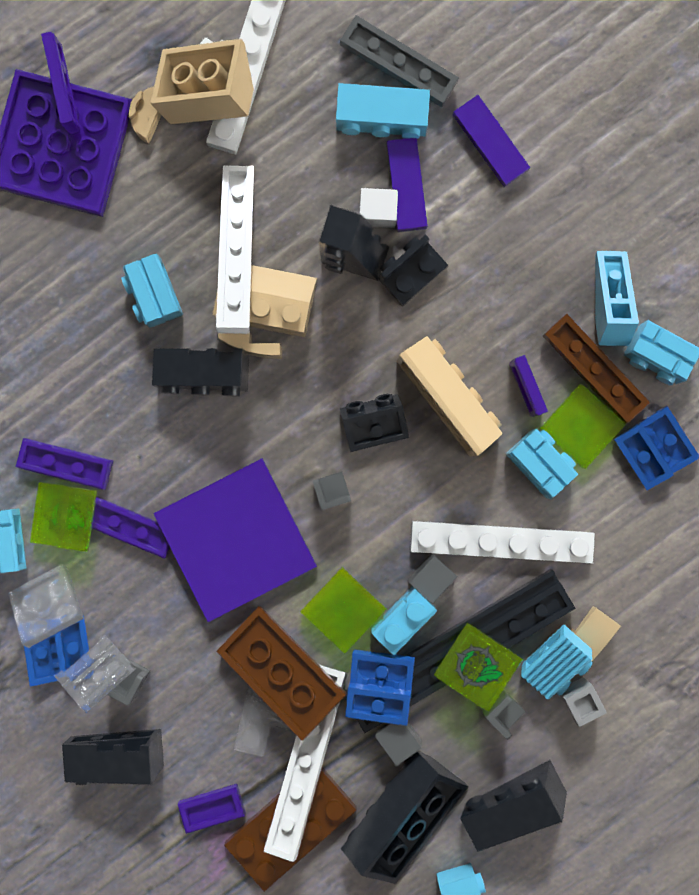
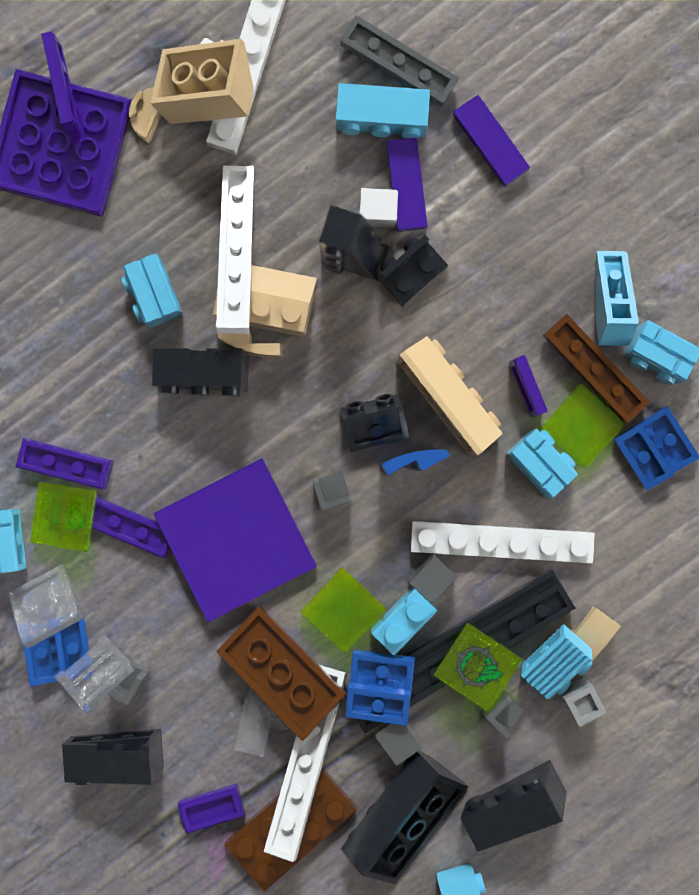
(420, 459): none -> blue slope

